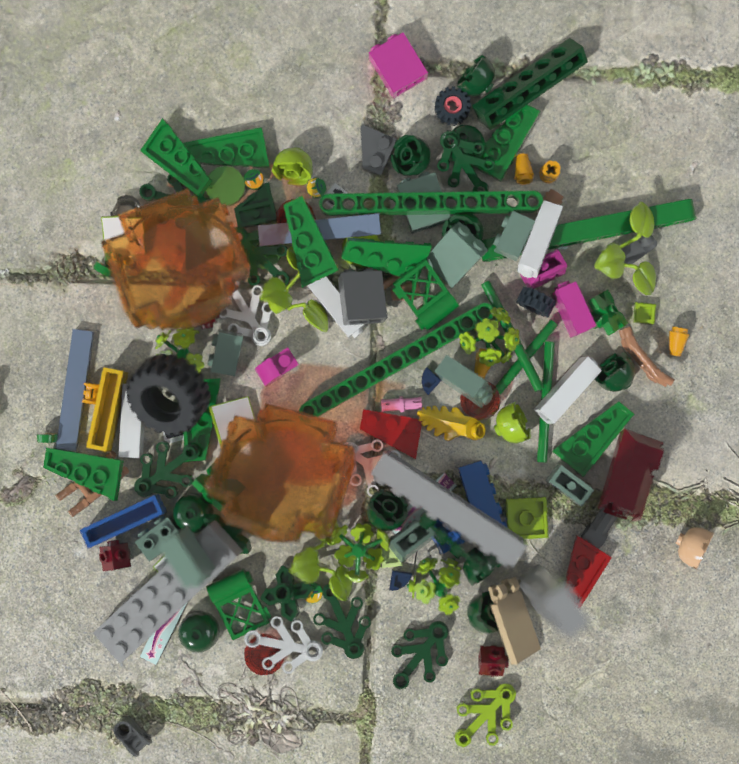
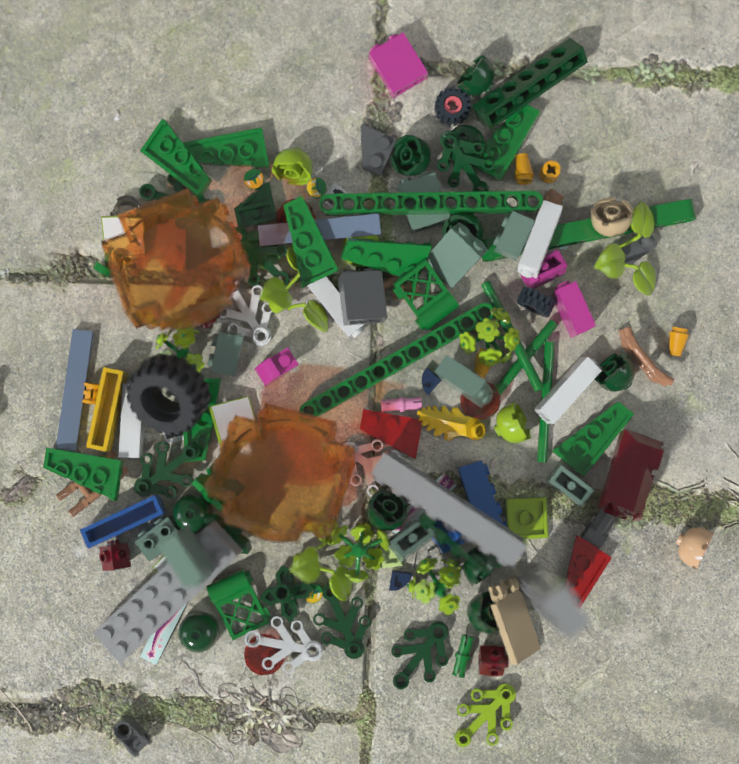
(47, 438): green tile -> none
(227, 185): bright green tile -> none
(463, 655): none -> green pin
(606, 313): green plant -> none
(611, 216): none -> tan cylinder
(644, 313): lime tile -> none

